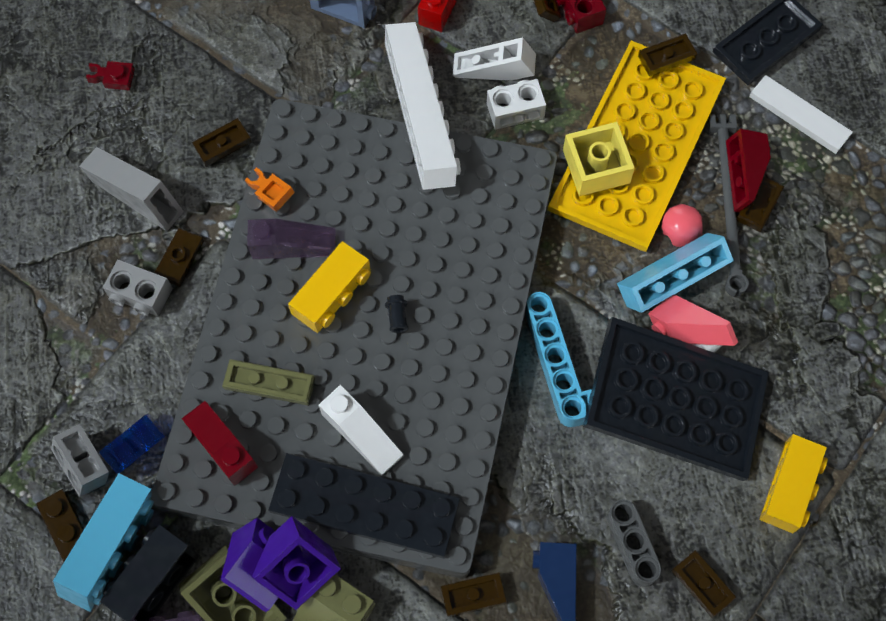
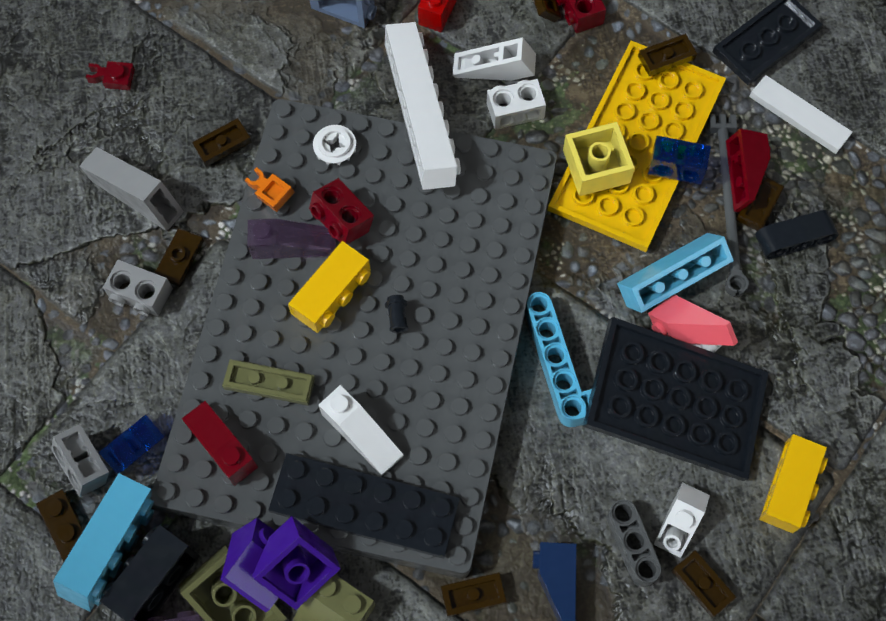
(329, 135): none -> white gear
(340, 211): none -> dark red brick
(679, 160): none -> clear blue brick
(682, 224): coral hair -> none
(682, 520): none -> white slope
(796, 234): none -> black beam

